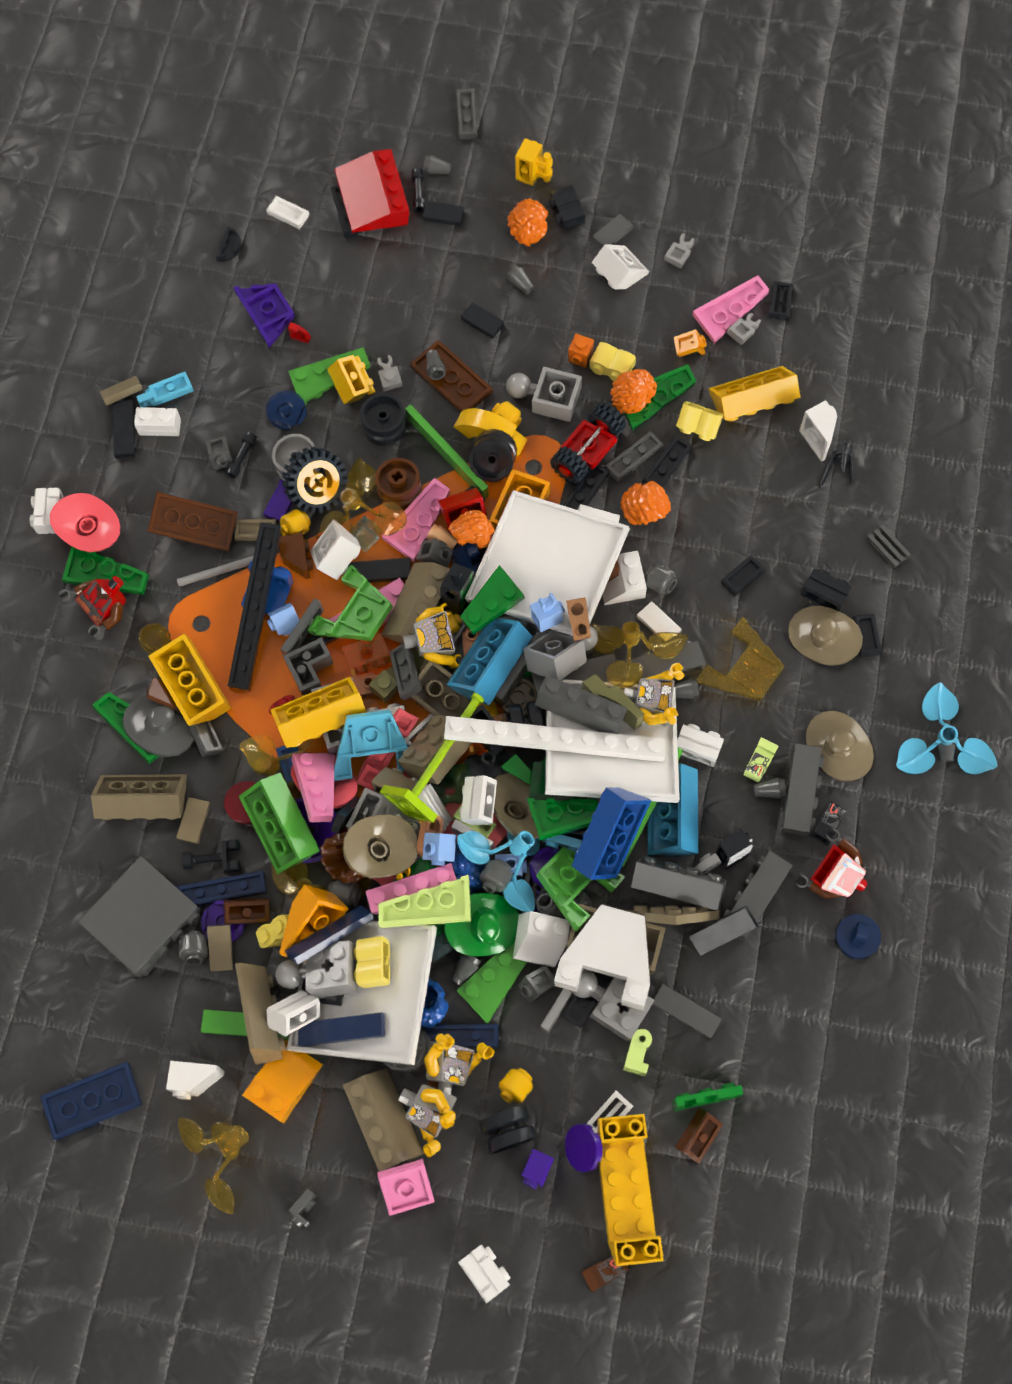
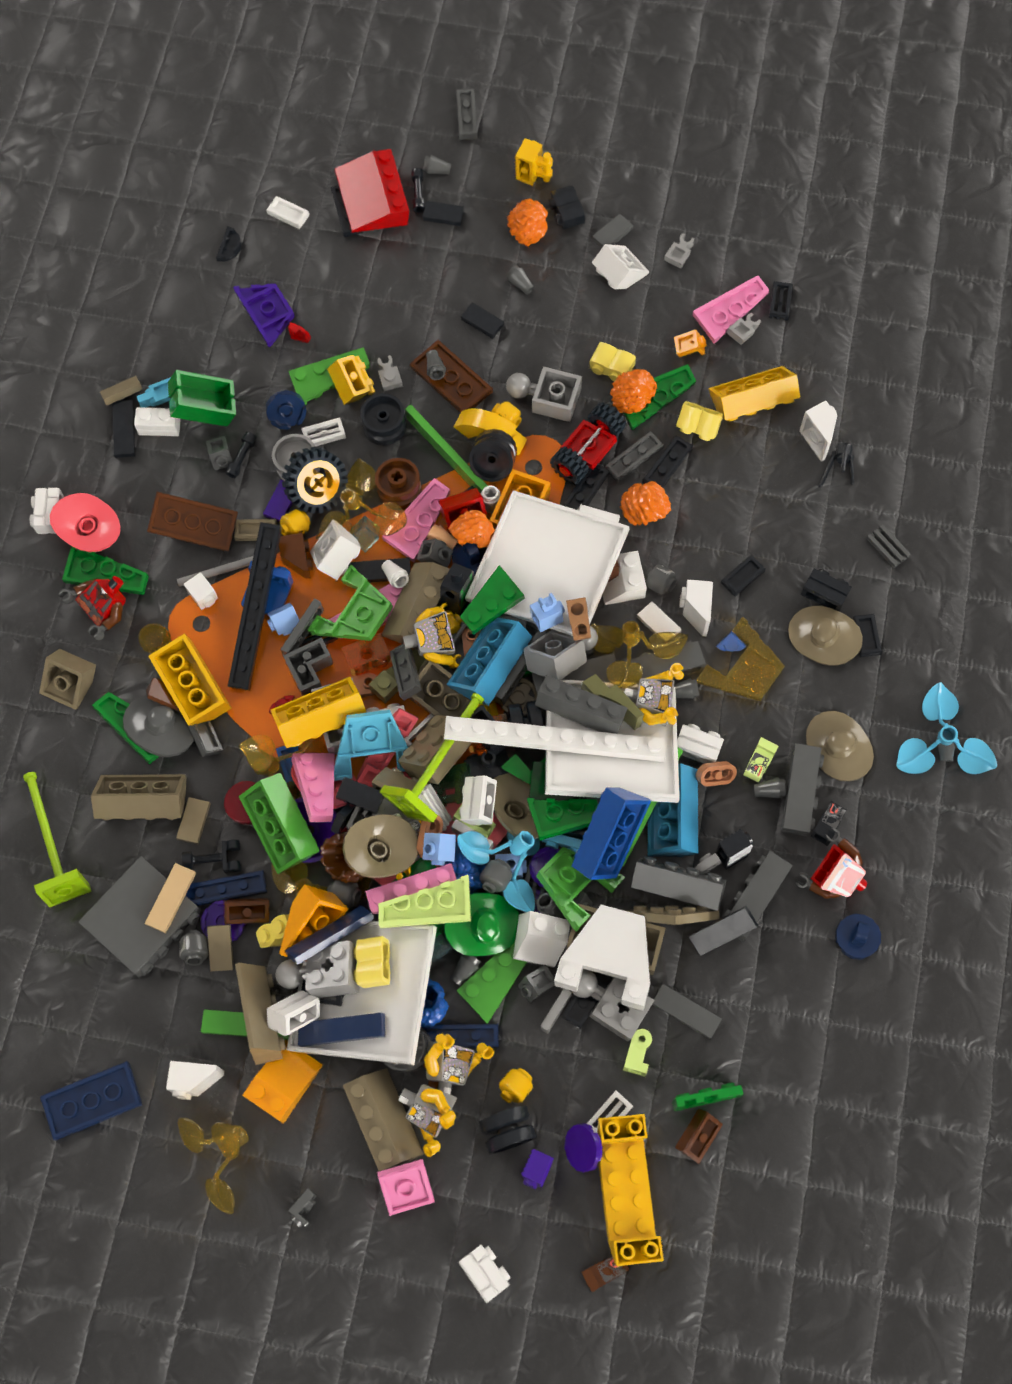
(64, 885): none -> lime tile
(66, 678): none -> dark tan slope
(170, 898): none -> tan tile
(201, 398): none -> green piece
(201, 591): none -> white brick
(325, 436): none -> white tile
(360, 795): none -> black tile
(396, 575): none -> white cone
(490, 497): none -> white cone
(580, 350): orange brick -> none
(696, 604): none -> white slope
(711, 773): none -> nougat plate
(731, 643): none -> blue tile

